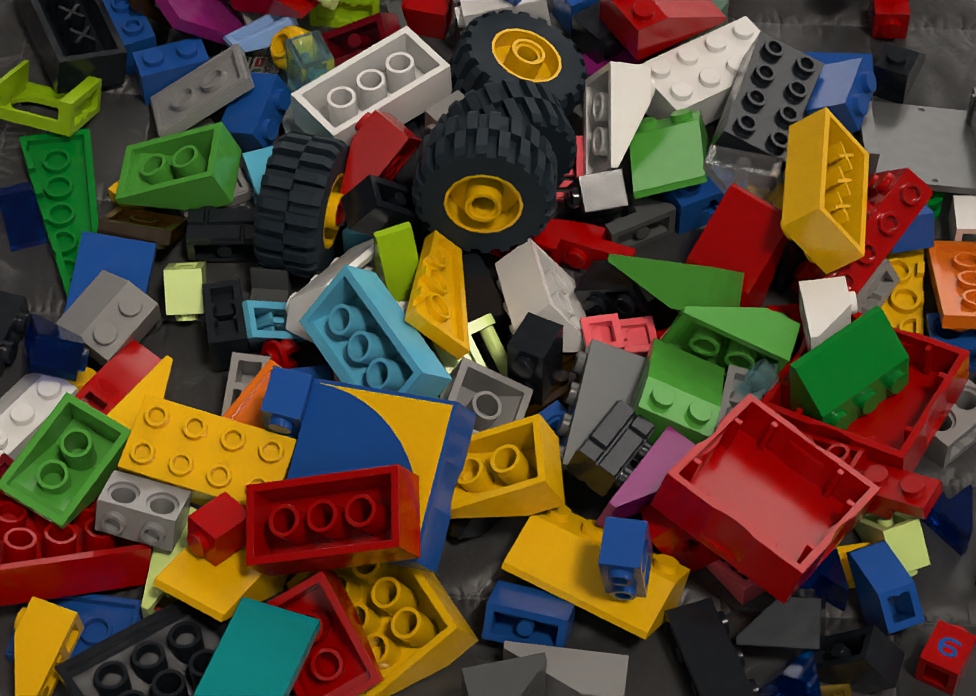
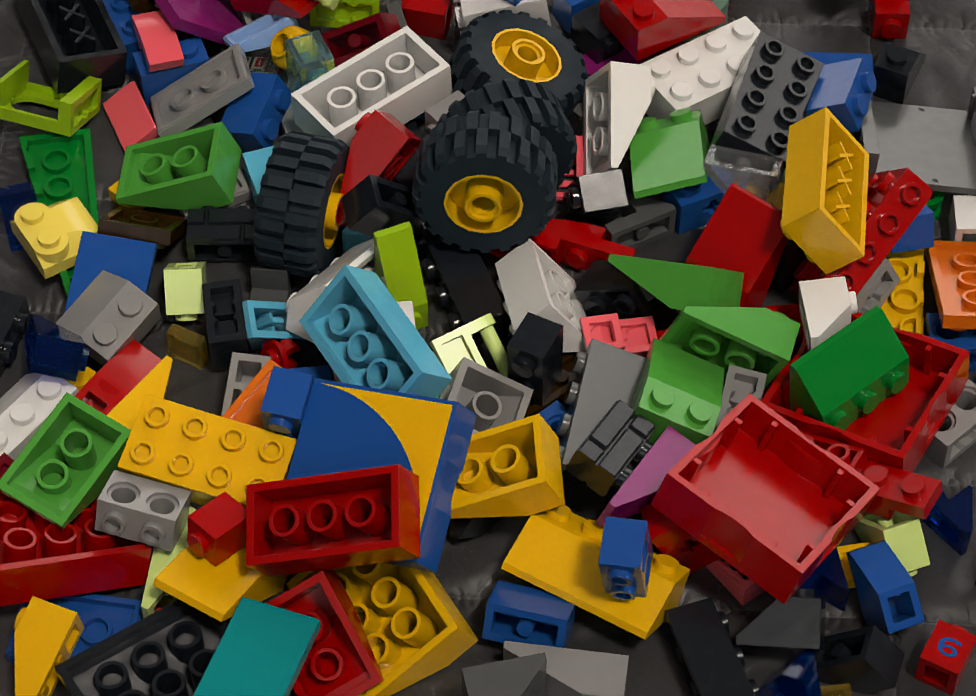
(52, 233): none -> light yellow slope
(130, 116): none -> coral slope
(157, 41): none -> coral slope
(187, 346): none -> clear yellow tile
(439, 296): yellow wing -> none
(761, 376): clear light blue plate -> none

